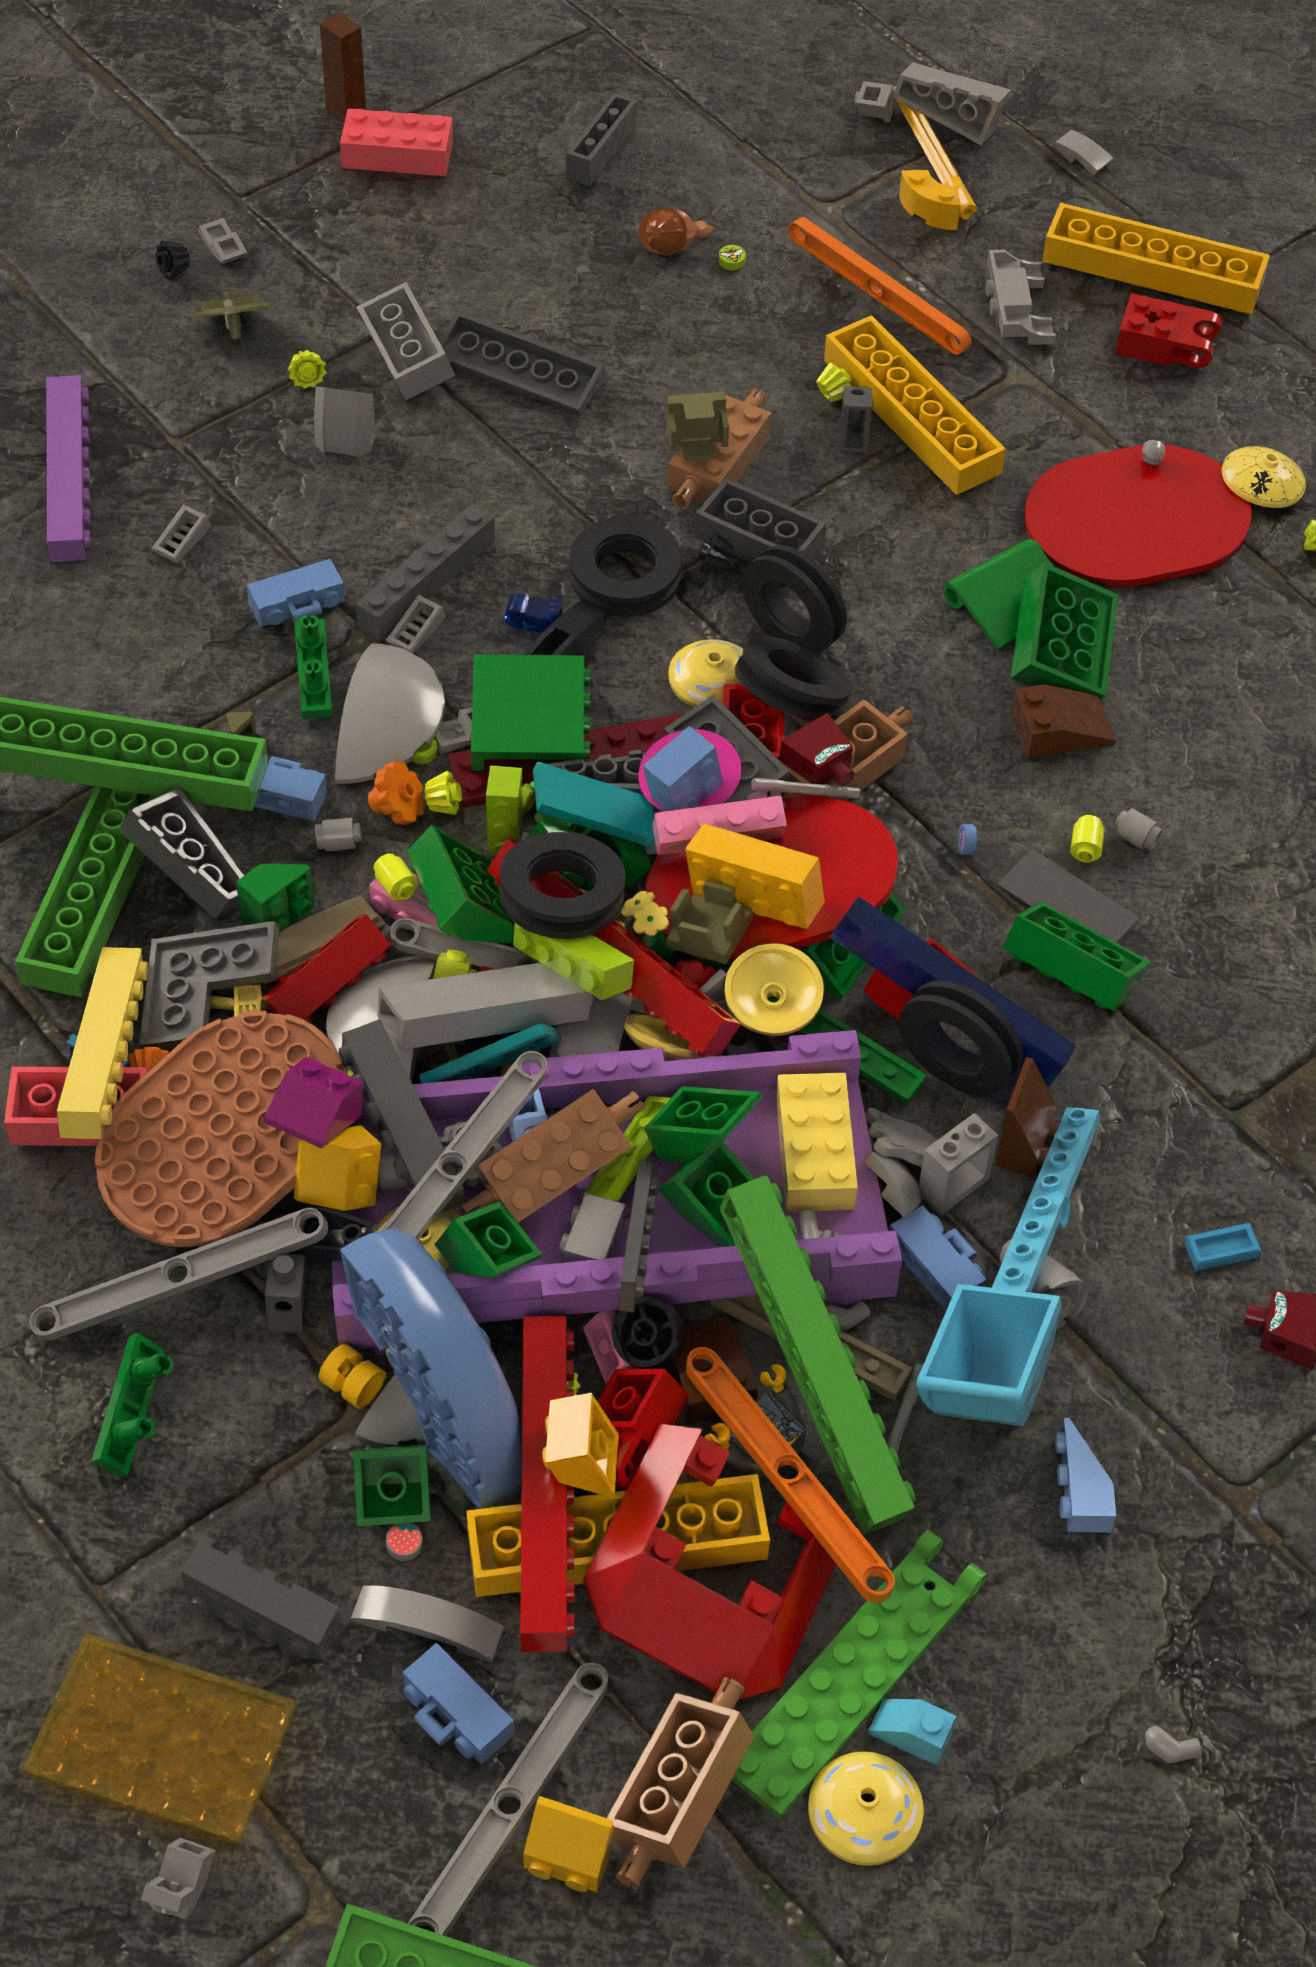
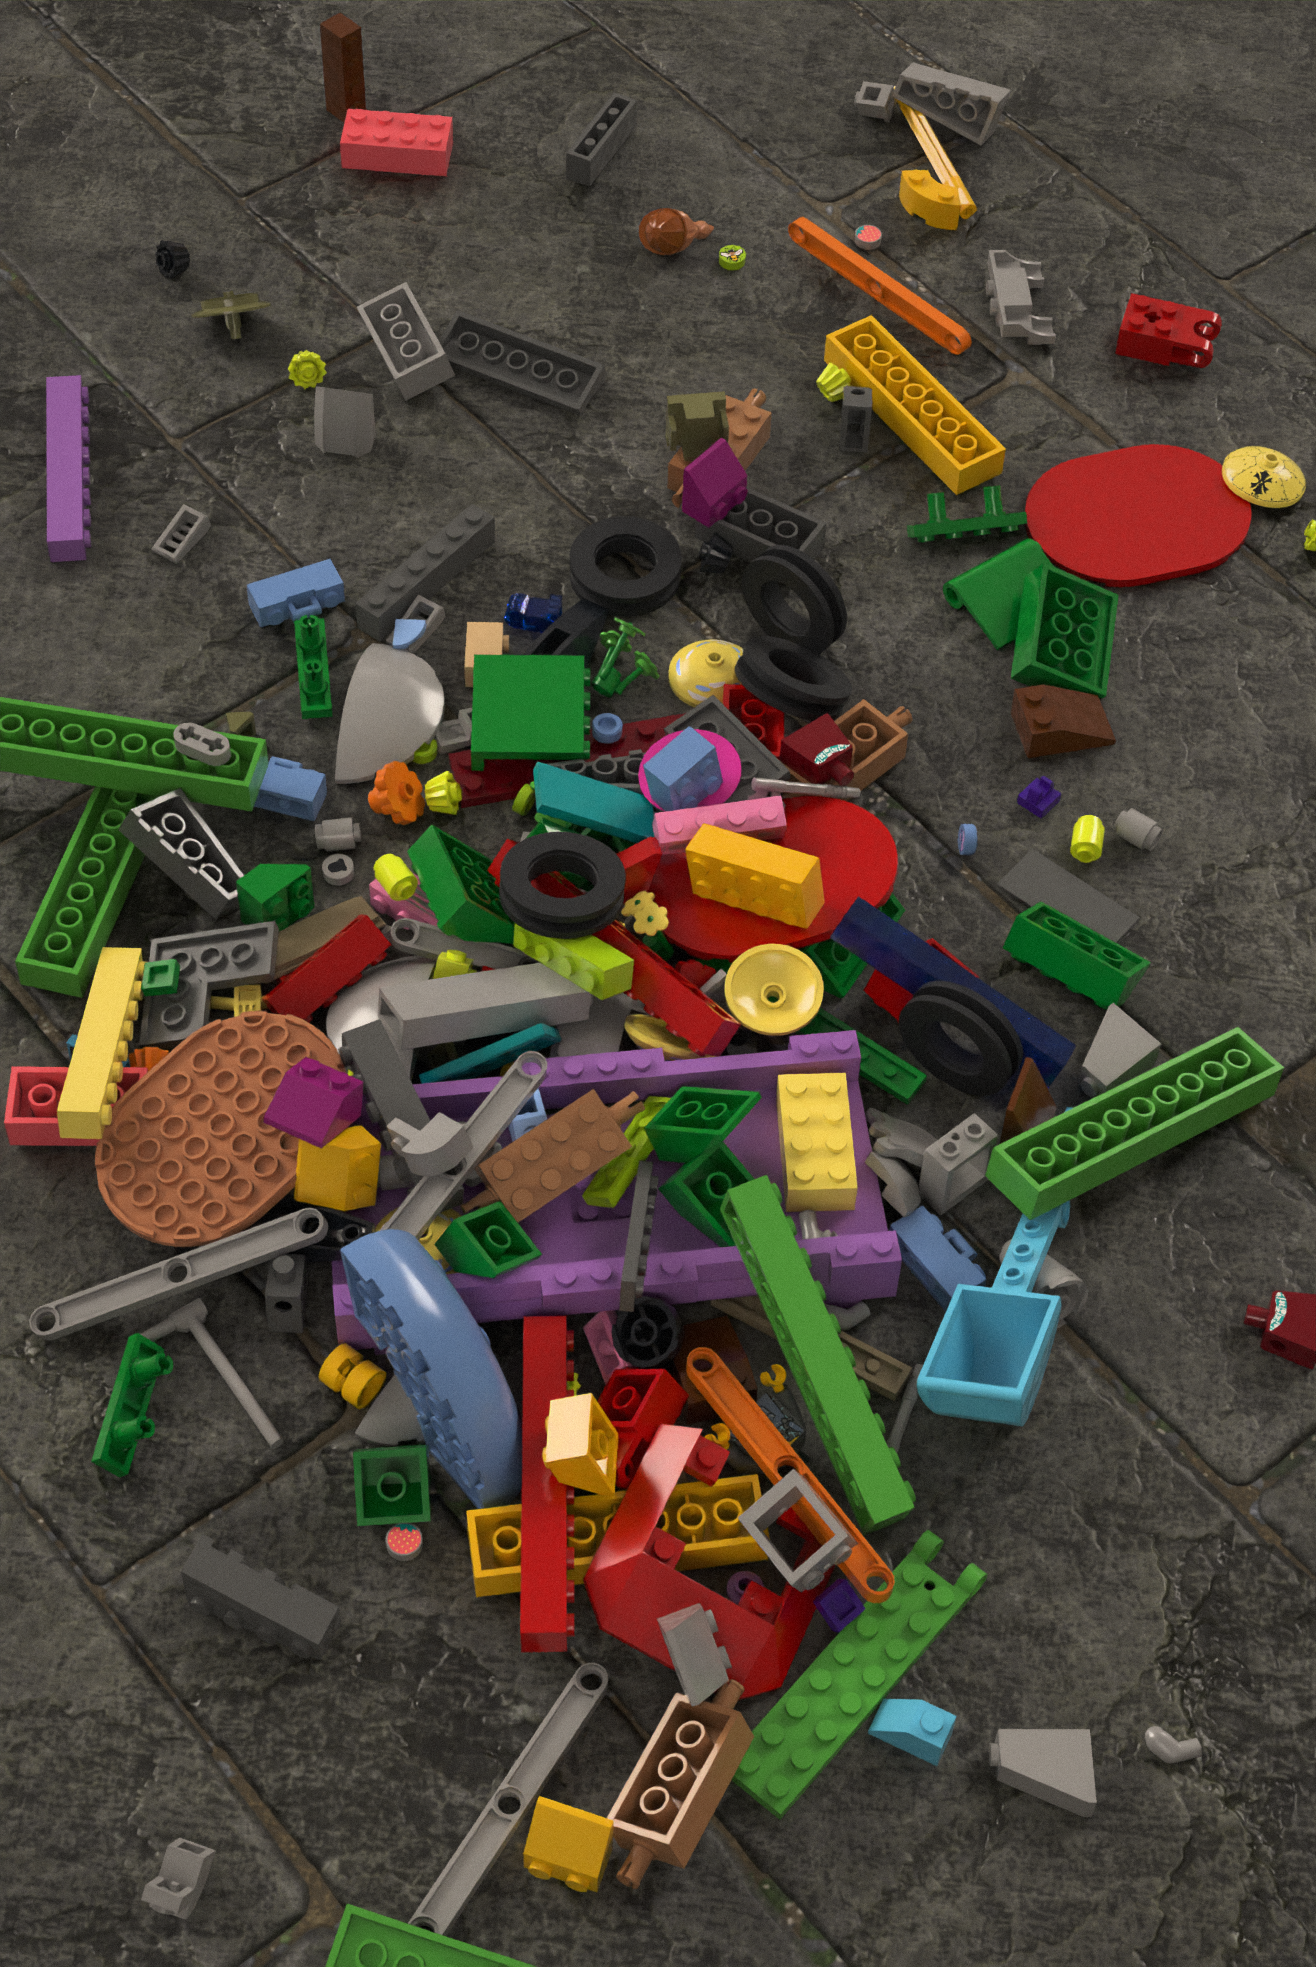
(160, 977): none -> green plate
(161, 1739): clear yellow plate -> none
(191, 1319): none -> light grey bar
(203, 742): none -> light grey beam
(221, 241): light grey slope -> none
(338, 869): none -> light grey tile
(407, 632): none -> light blue tile
(428, 1617): light grey slope -> none
(433, 1148): none -> light grey brick
(460, 1702): medium blue piece -> none
(483, 639): none -> tan brick
(504, 807): lime brick -> none
(594, 1230): light grey brick -> none
(607, 728): none -> medium blue tile
(608, 678): none -> plant
(640, 865): none -> red slope
(694, 1652): none -> light grey slope
(709, 923): olive panel -> none
(713, 484): none -> magenta slope
(742, 1577): none -> medium lavender plate
(777, 1502): none -> light grey window
(838, 1605): none -> dark purple tile
(864, 1830): light yellow dish -> none
(868, 237): none -> tile
(940, 524): none -> green plate
(1039, 797): none -> dark purple tile
(1048, 1765): none -> light grey slope
(1086, 151): light grey slope -> none
(1087, 1487): light blue slope -> none
(1117, 1053): none -> light grey slope
(1133, 1122): none -> bright green brick
(1153, 452): light grey hinge -> none
(1155, 258): yellow brick -> none
(1222, 1246): dark azure tile -> none

